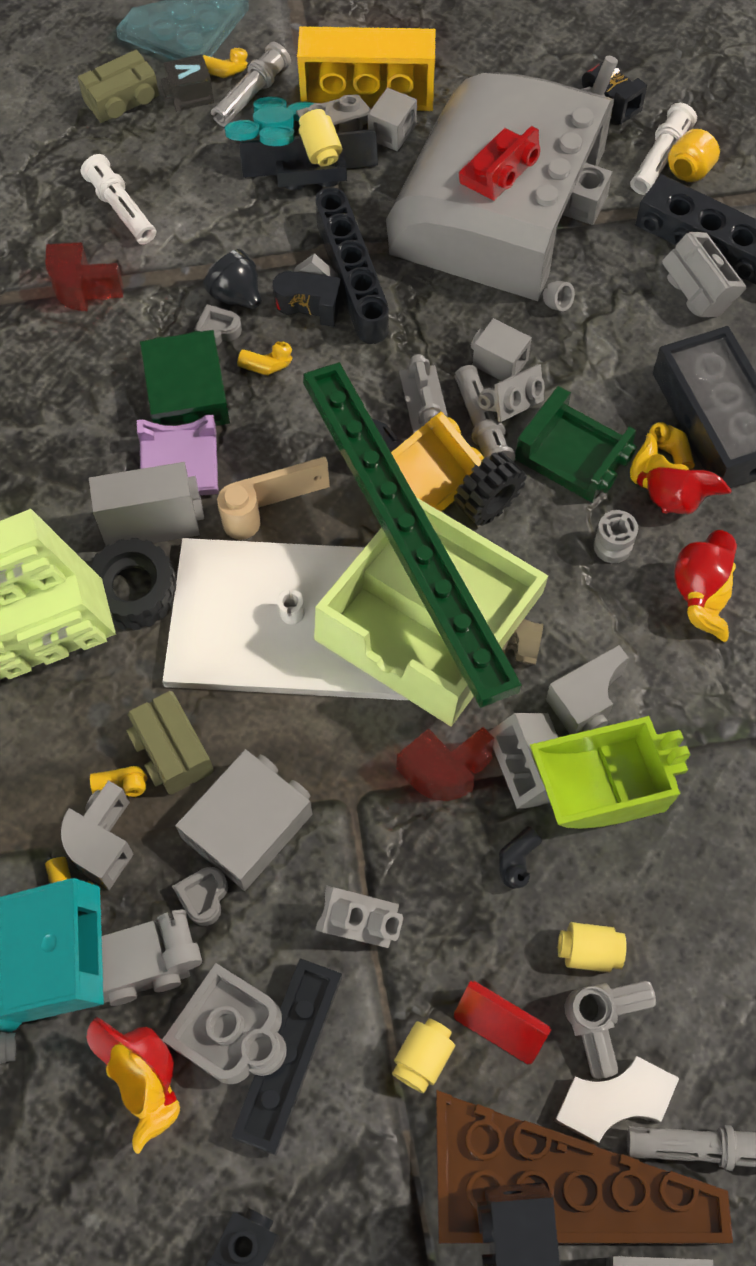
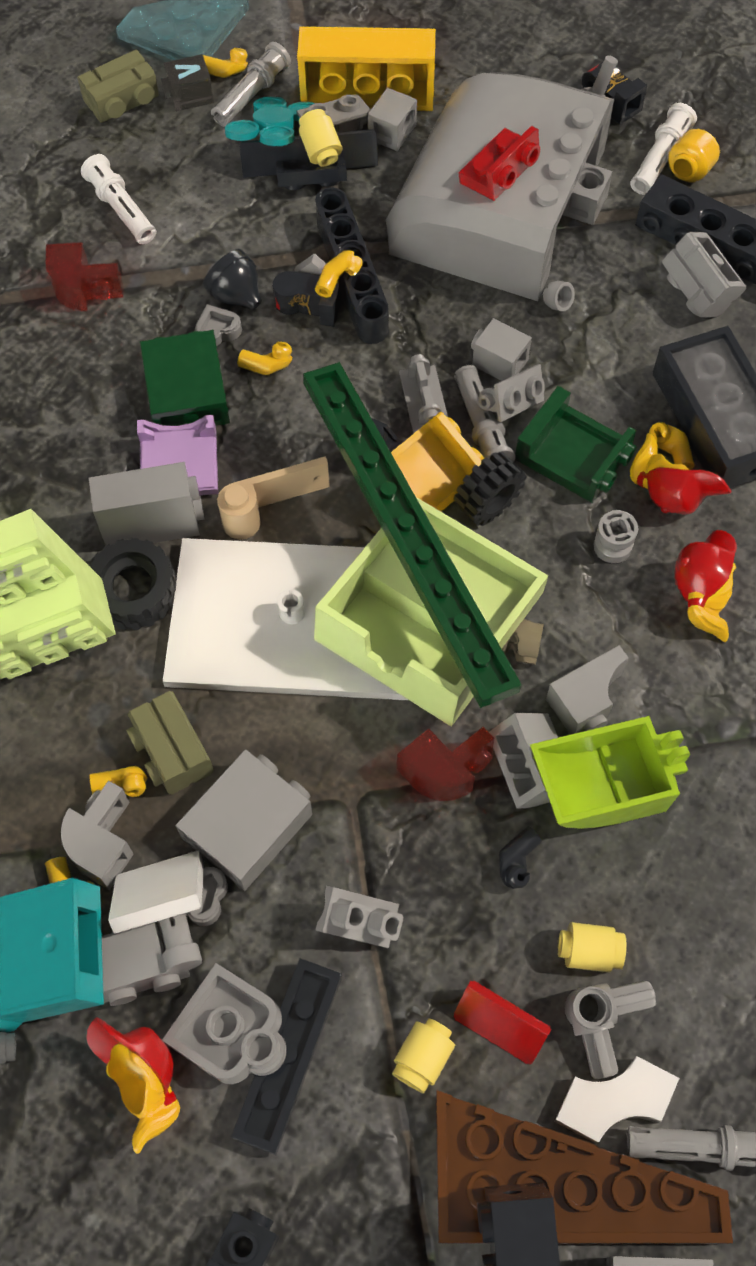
(157, 892): none -> white tile
(334, 268): none -> yellow arm

